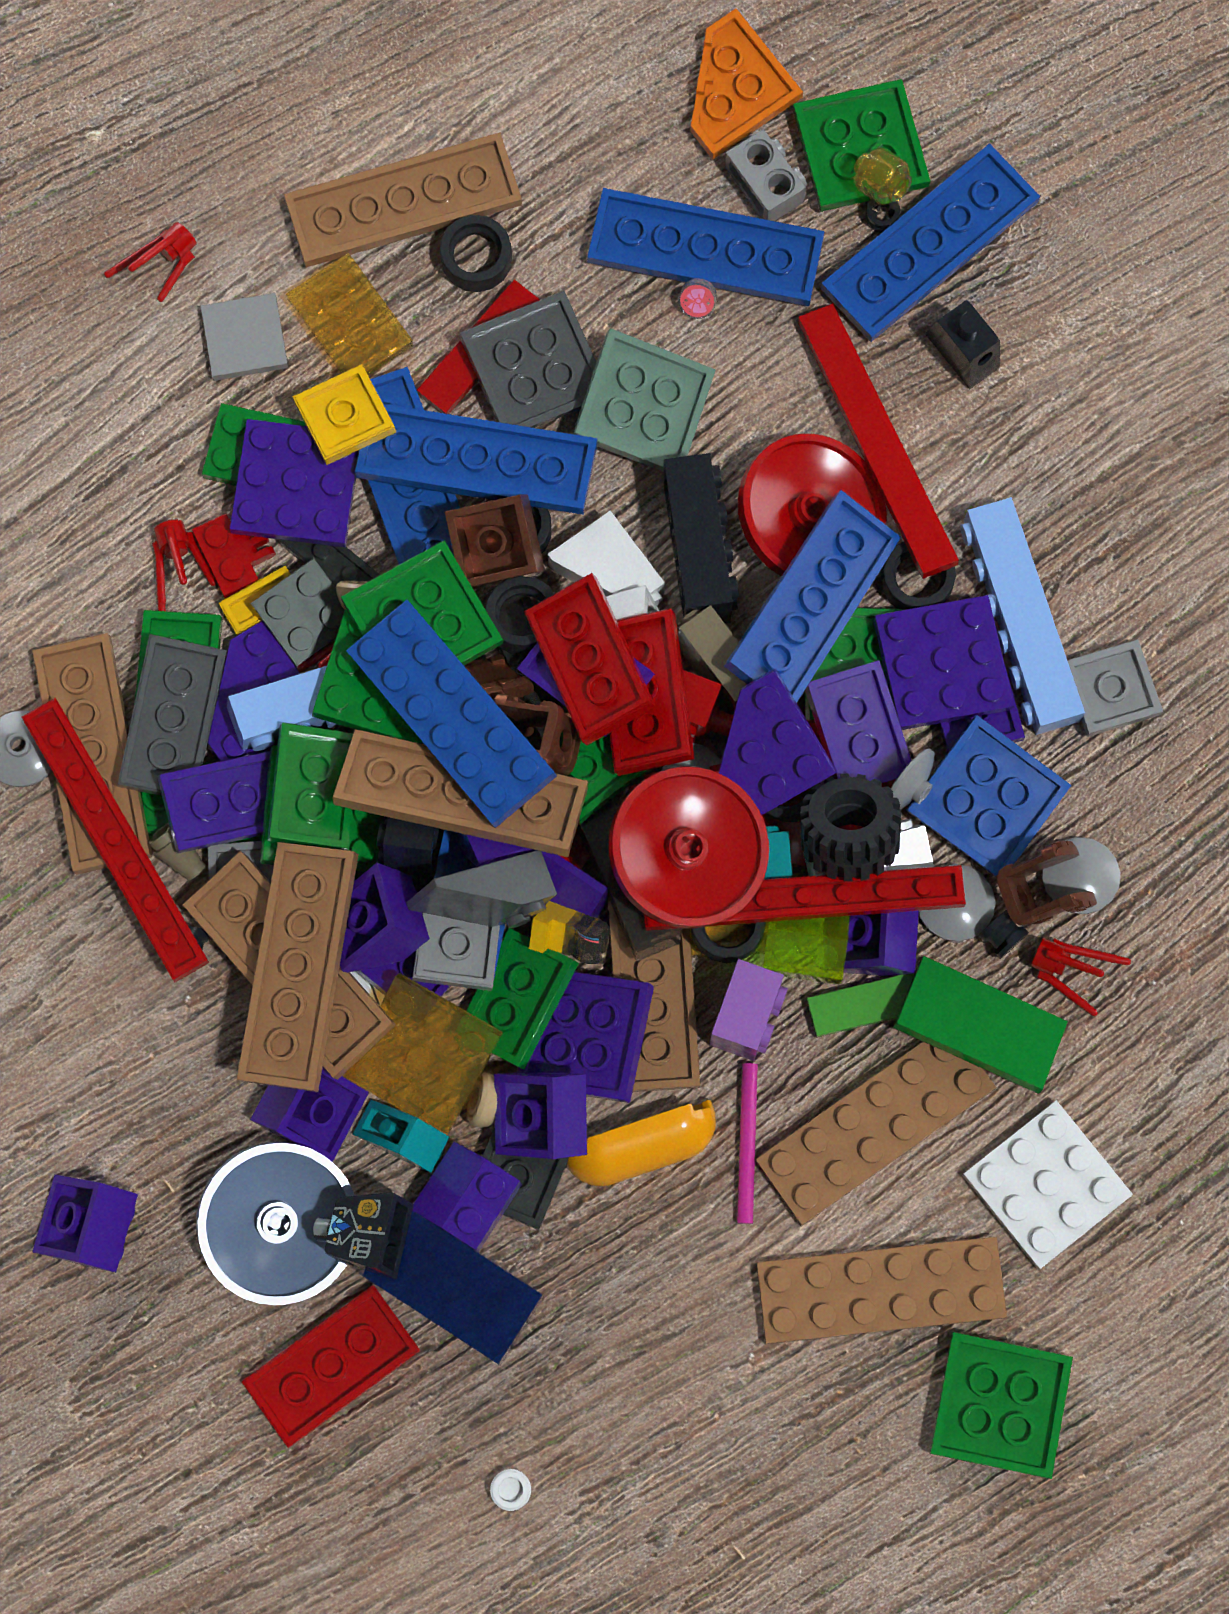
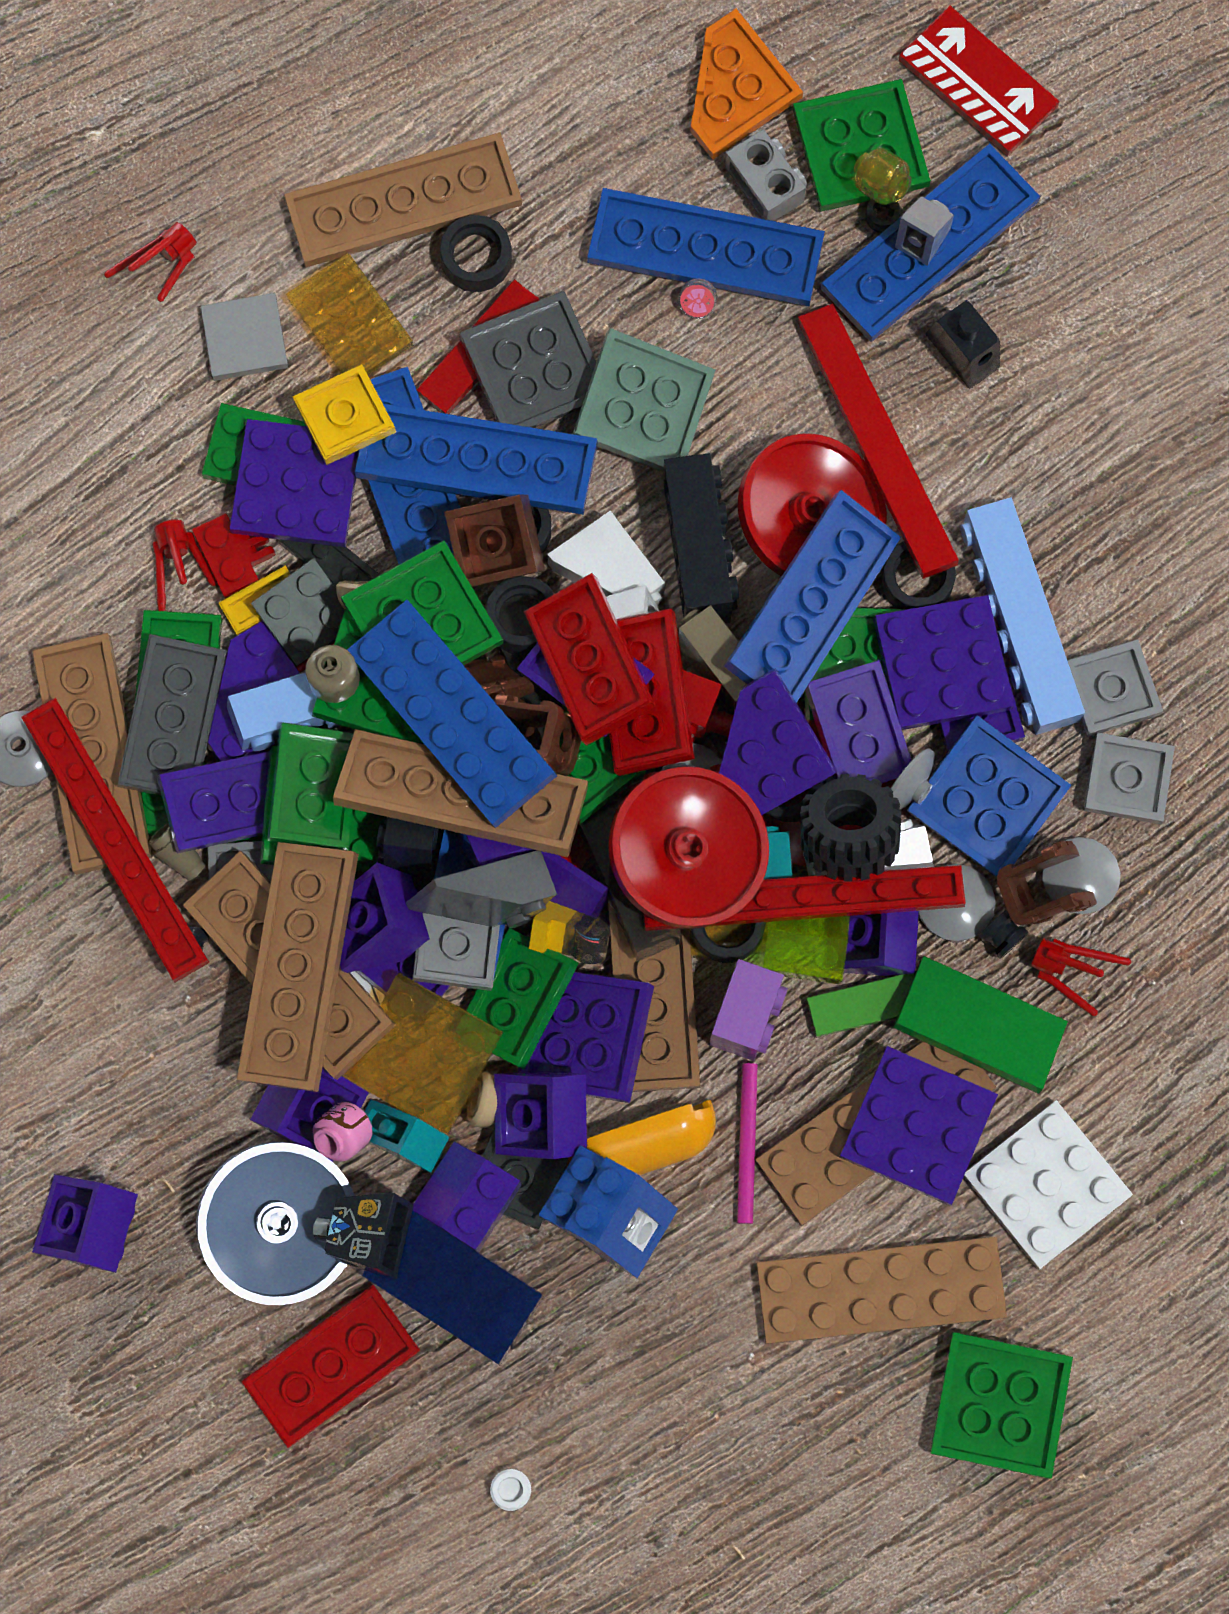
(332, 673): none -> dark tan head
(342, 1131): none -> bright pink head
(609, 1210): none -> blue brick
(918, 1126): none -> dark purple plate
(923, 229): none -> light grey slope
(978, 80): none -> red tile
(1129, 778): none -> light grey plate

